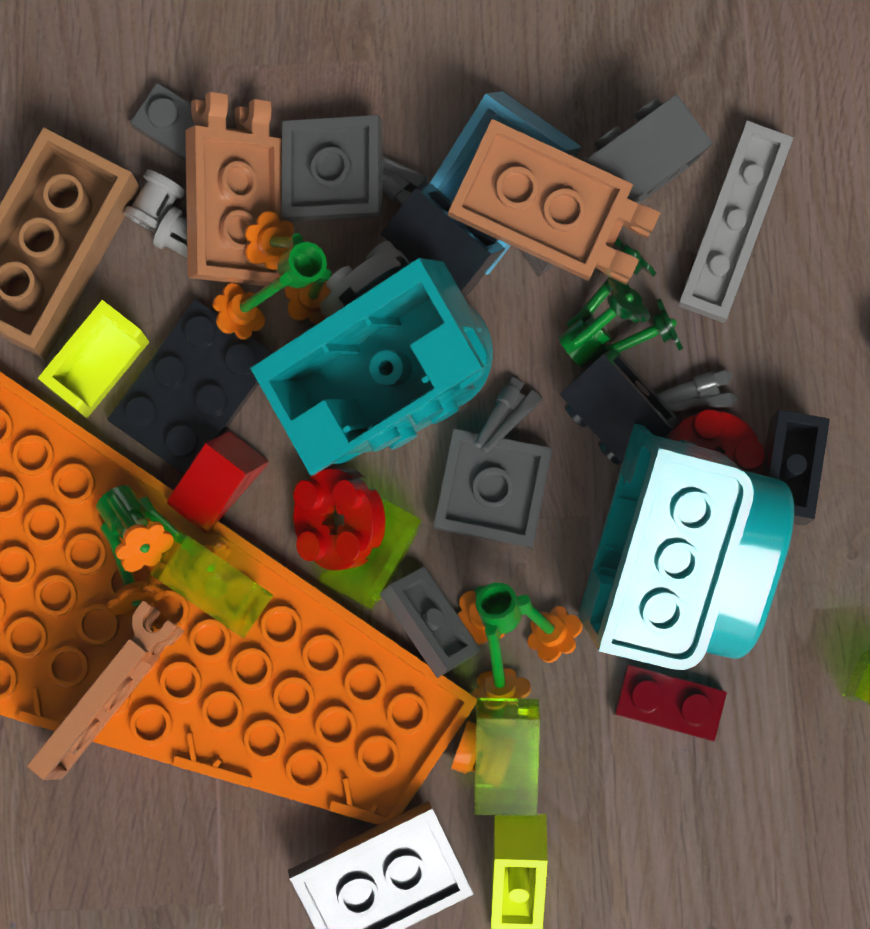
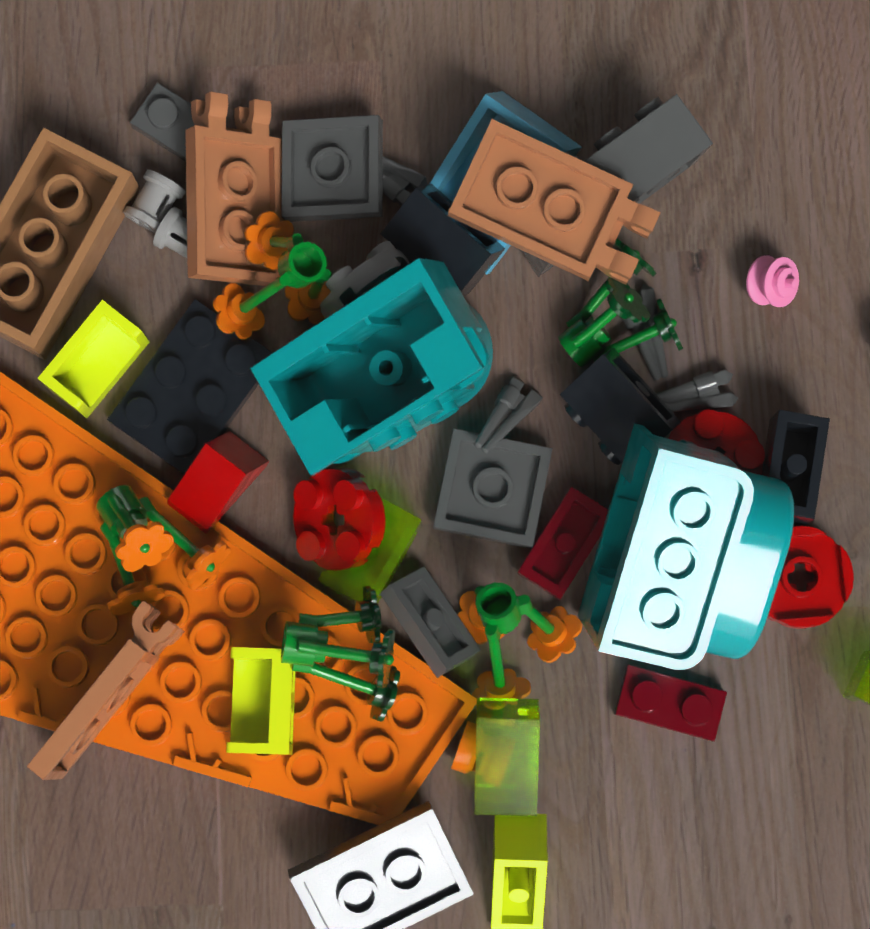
(211, 584): clear neon green panel -> none
(261, 702): none -> neon yellow panel
(306, 644): none -> plant
(564, 544): none -> dark red plate
(652, 349): none -> dark grey piece
(735, 222): light grey plate -> none
(772, 281): none -> bright pink wheel
(830, 586): none -> red plate

